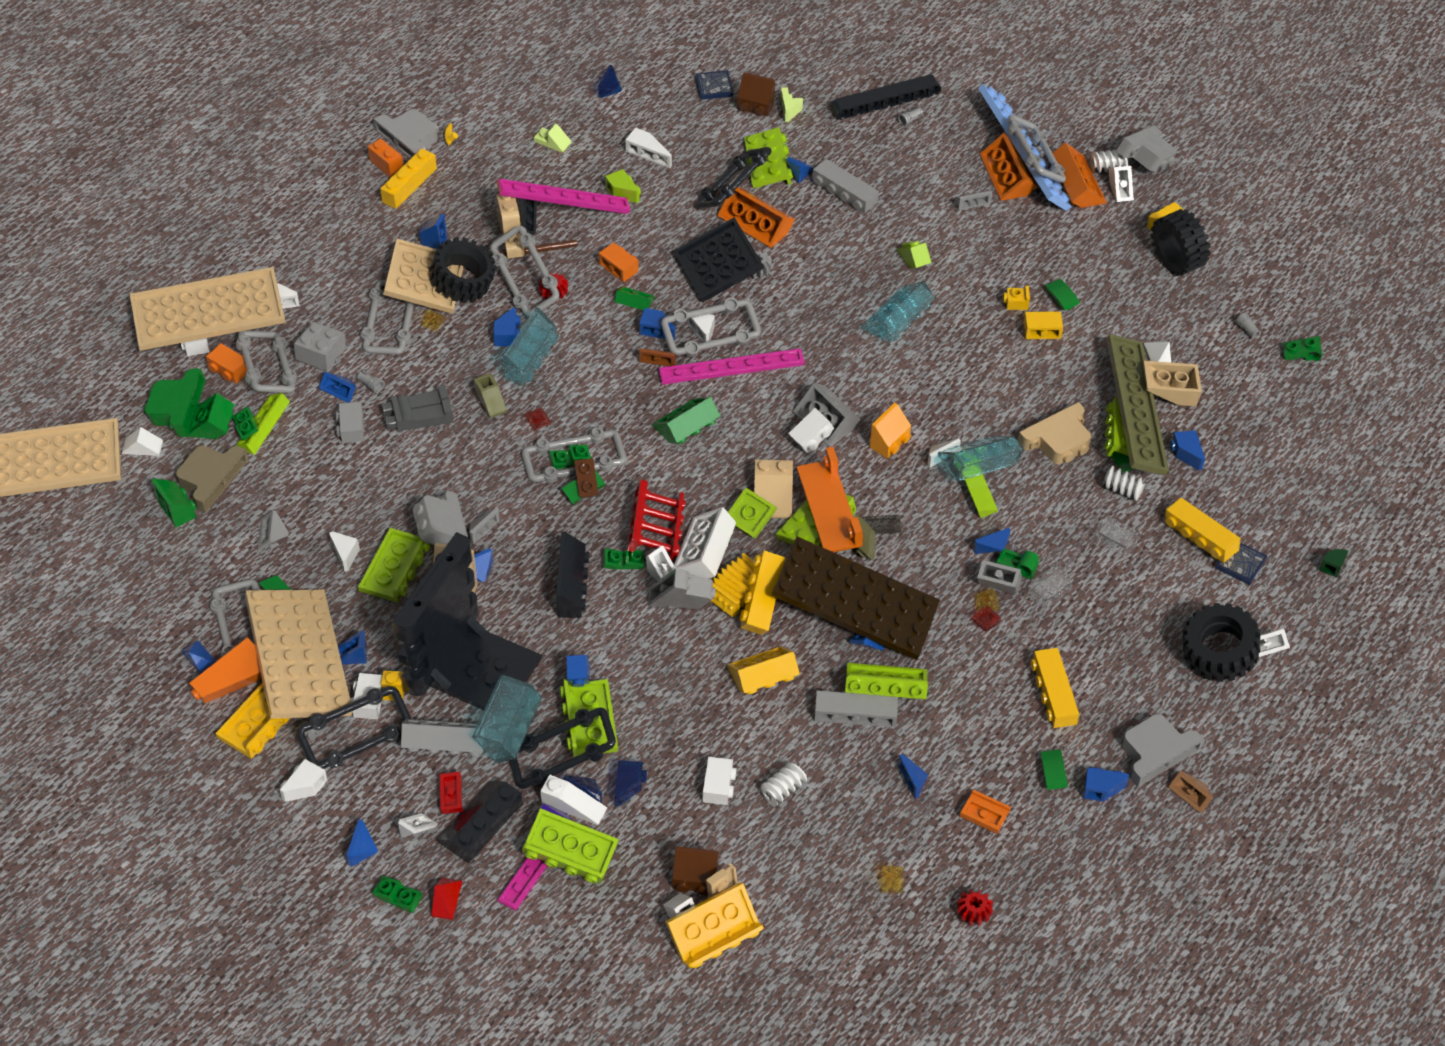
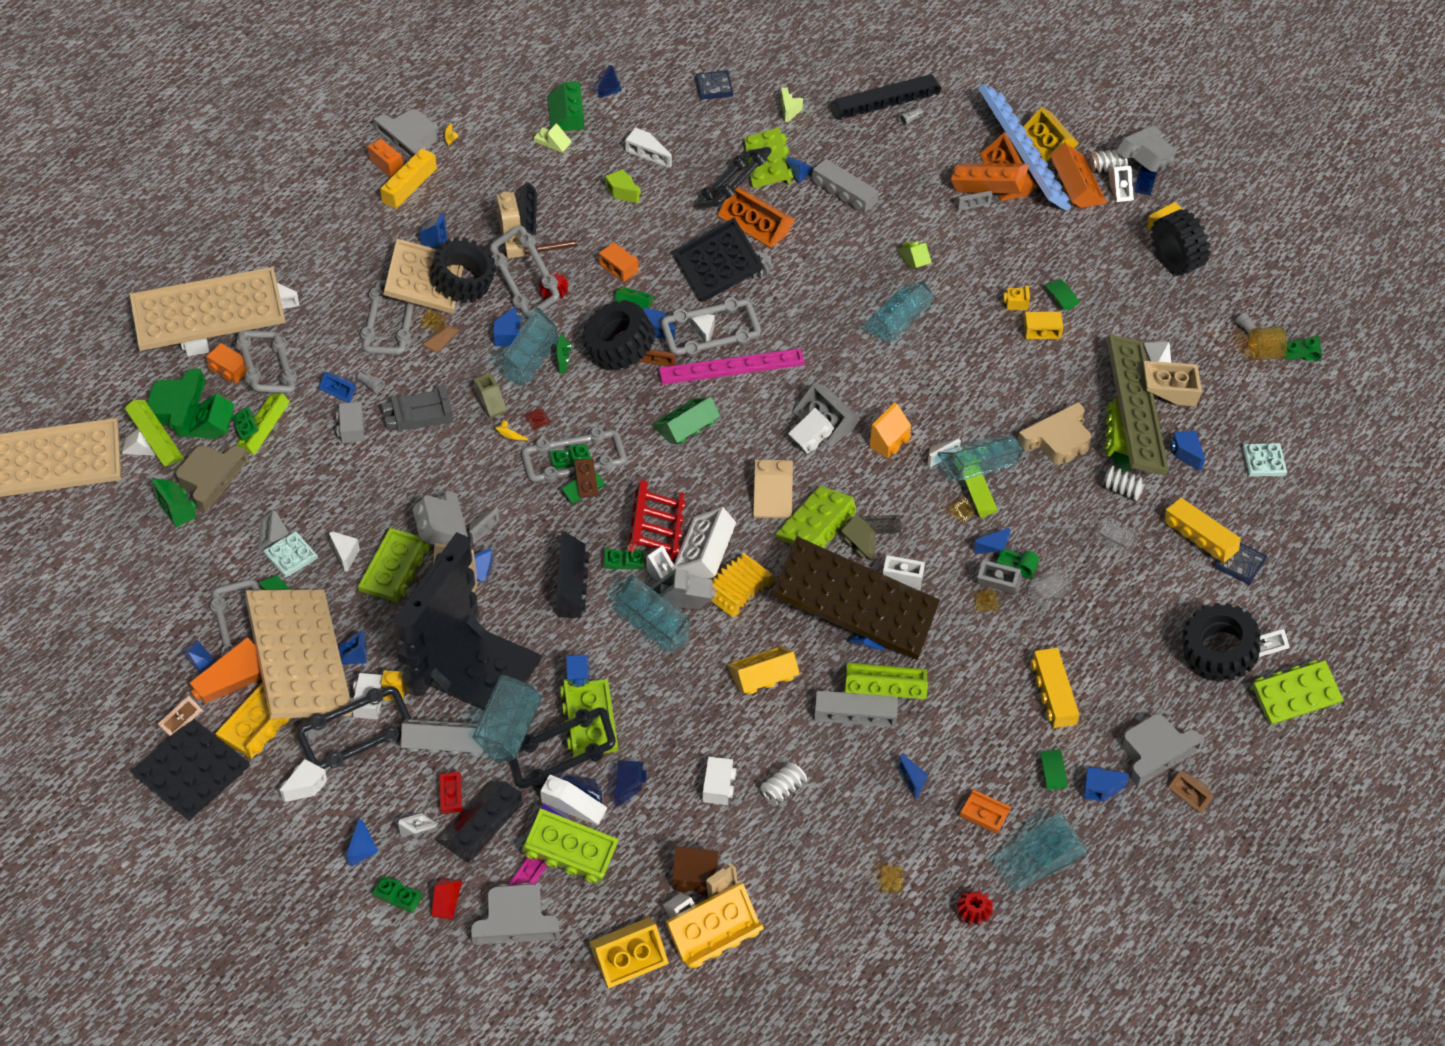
(154, 432): none -> lime slope
(180, 716): none -> medium nougat slope
(190, 769): none -> black plate
(290, 554): none -> light aqua tile
(320, 346): light grey brick -> none
(440, 337): none -> medium nougat slope
(504, 431): none -> yellow bar
(515, 917): none -> light grey brick
(563, 196): dark pink tile -> none
(563, 349): none -> green slope
(567, 106): none -> green slope
(629, 346): none -> black tyre
(629, 952): none -> yellow slope
(653, 615): none -> clear light blue slope
(751, 513): lime plate -> none
(756, 94): reddish brown slope -> none
(758, 600): yellow brick -> none
(829, 504): orange bracket -> none
(905, 571): none -> white brick
(962, 510): none -> clear yellow slope
(986, 618): clear red plate -> none
(989, 177): none -> orange slope
(1032, 160): light grey bar -> none
(1040, 853): none -> clear light blue slope
(1048, 133): none -> yellow slope
(1145, 181): none -> clear blue slope
(1264, 459): none -> light aqua tile
(1267, 343): none -> clear yellow piece
(1296, 692): none -> lime bracket
(1333, 562): dark green brick -> none

